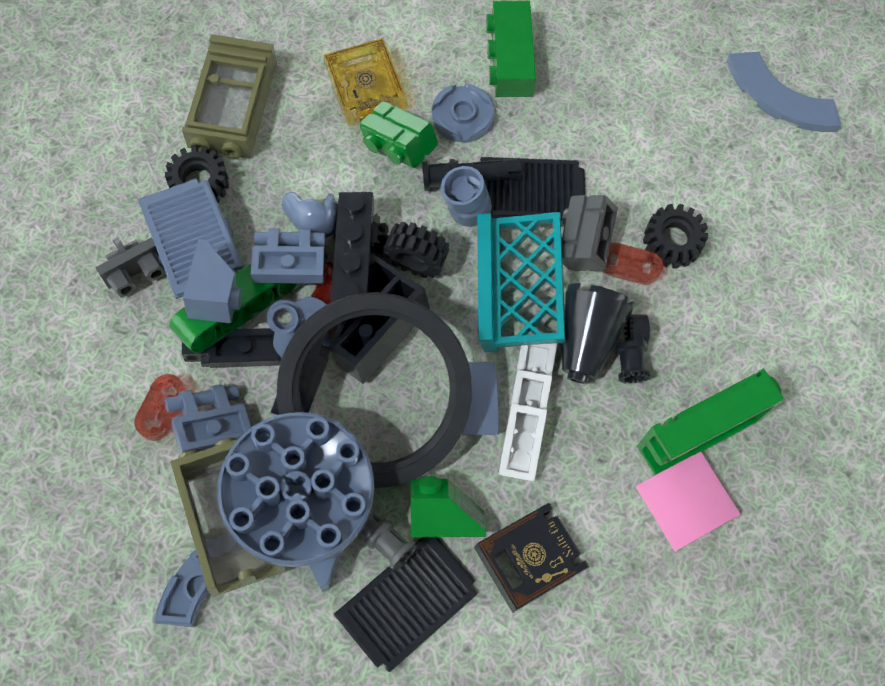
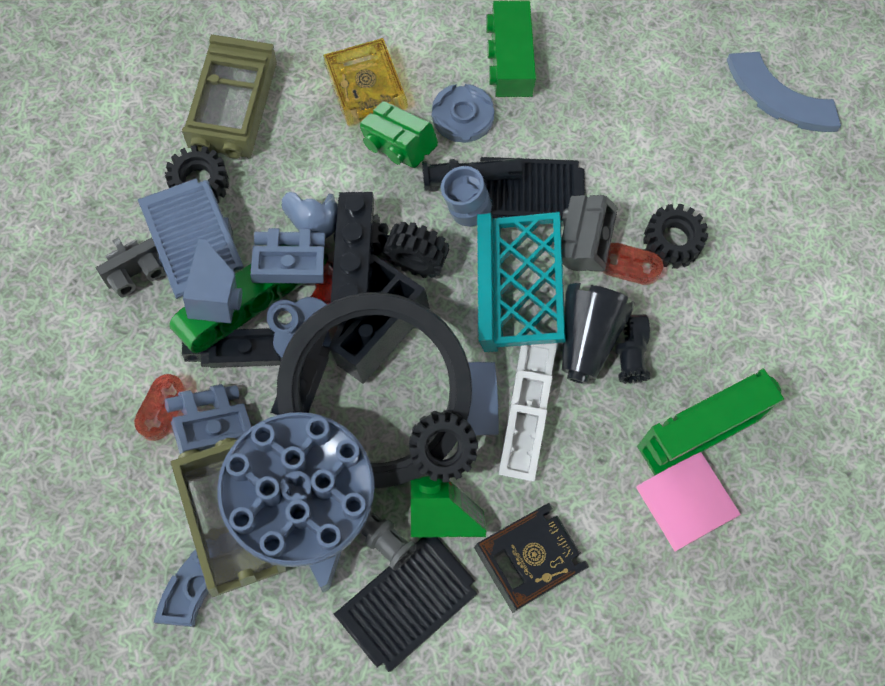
(450, 467): none -> black tyre

